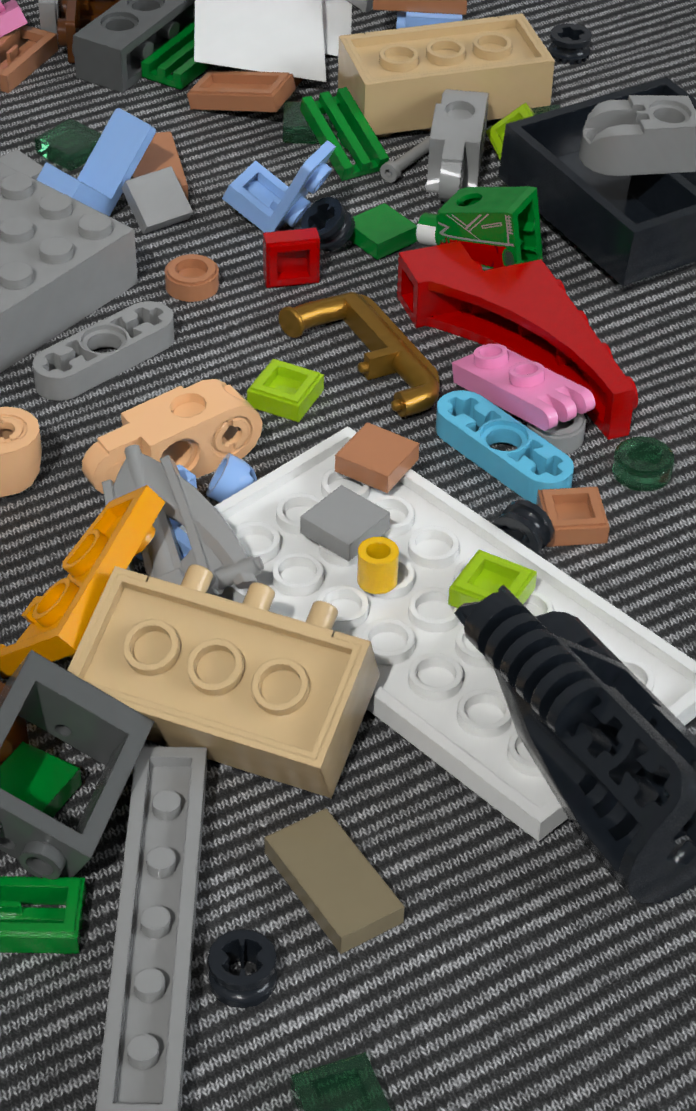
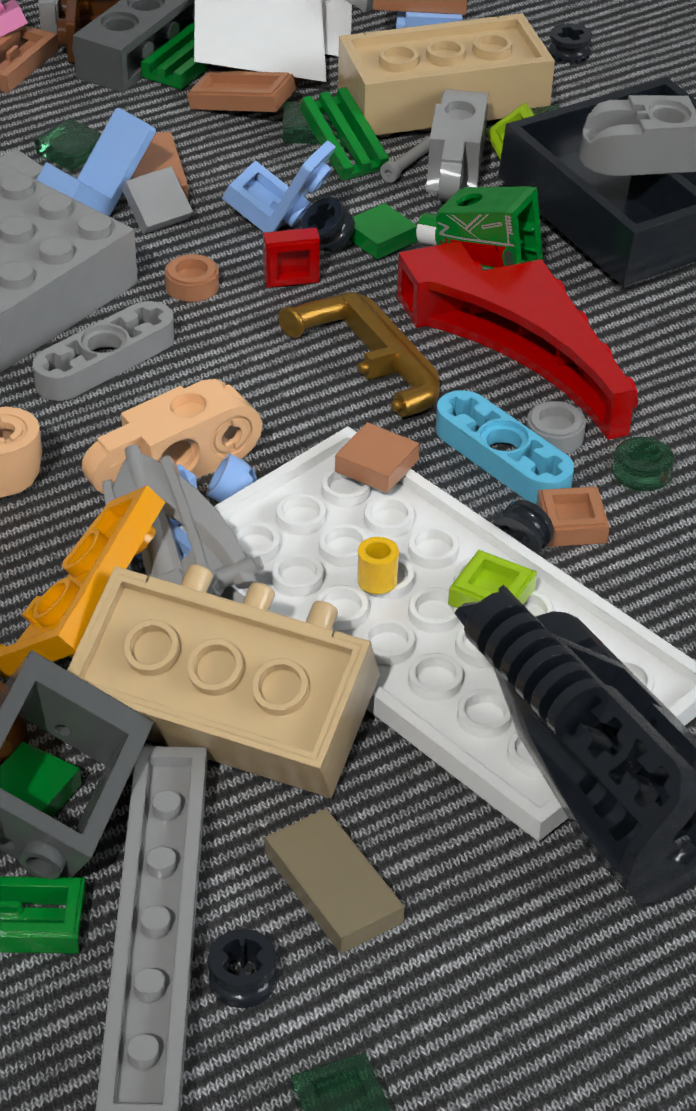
(285, 390): lime tile -> none
(344, 522): light grey tile -> none
(522, 386): bright pink hinge -> none

